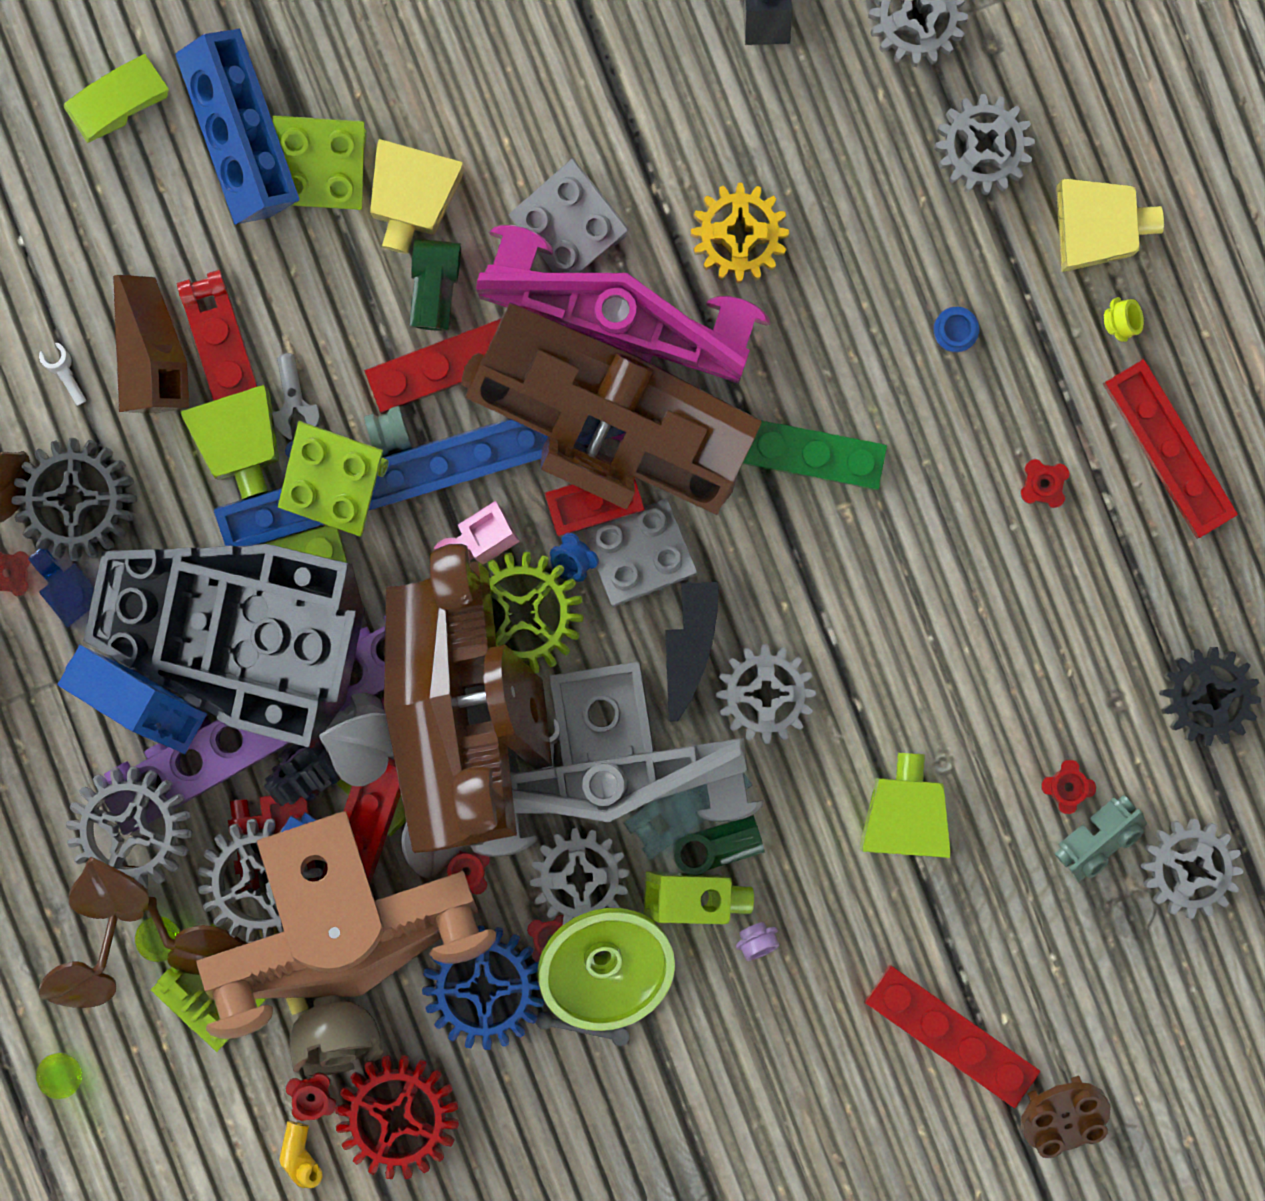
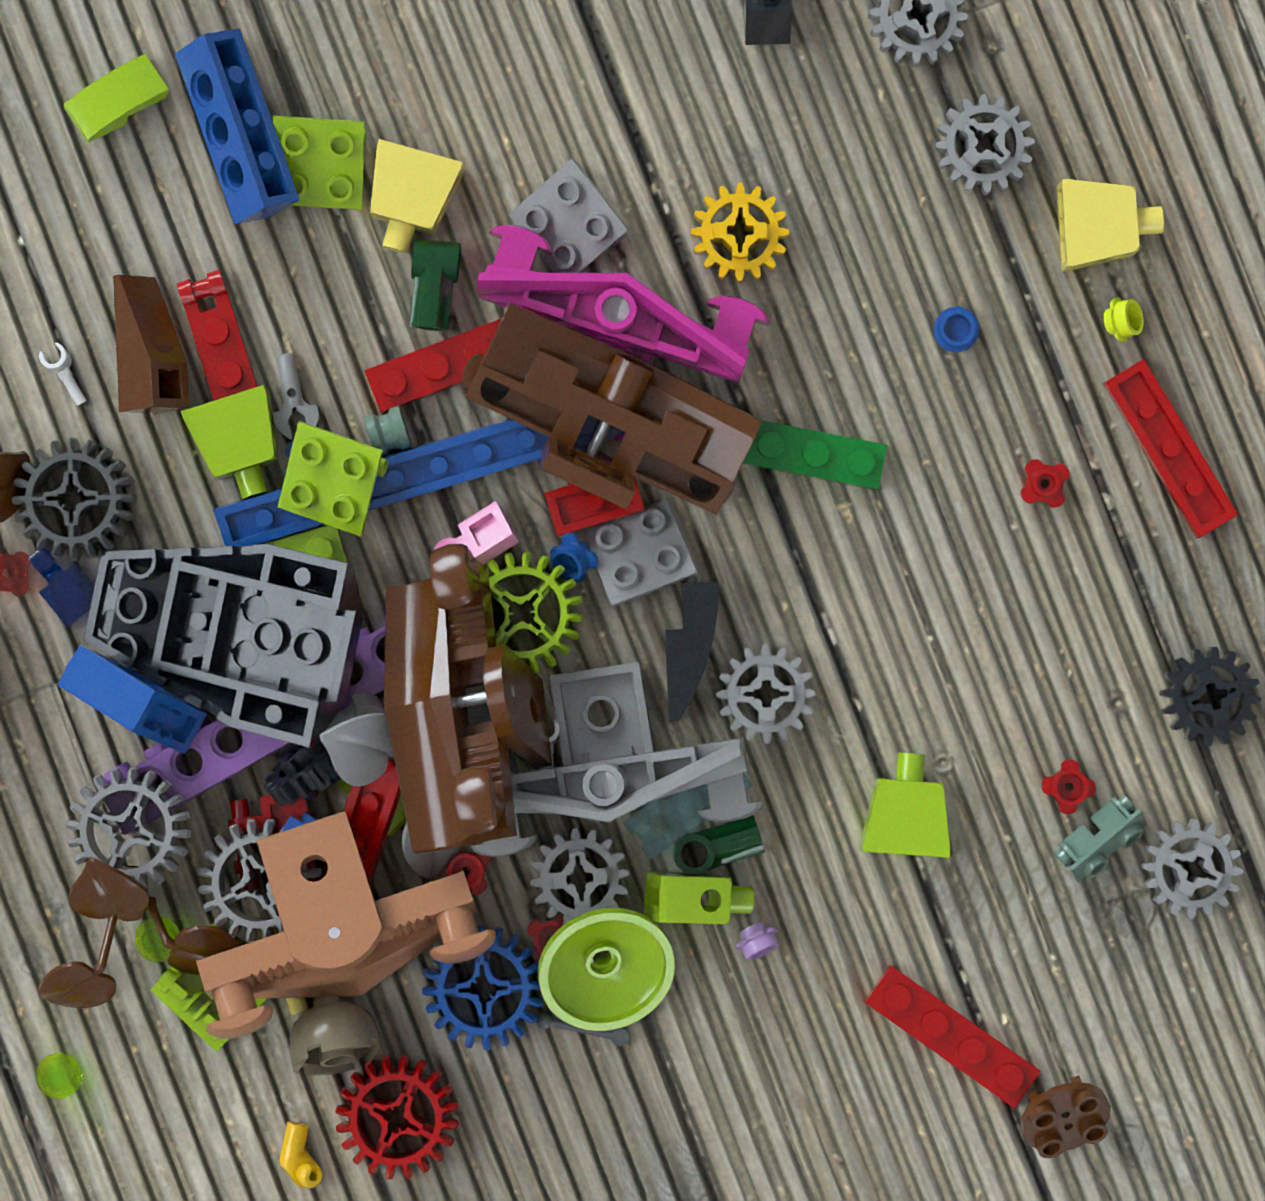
(307, 1109): red plate -> none

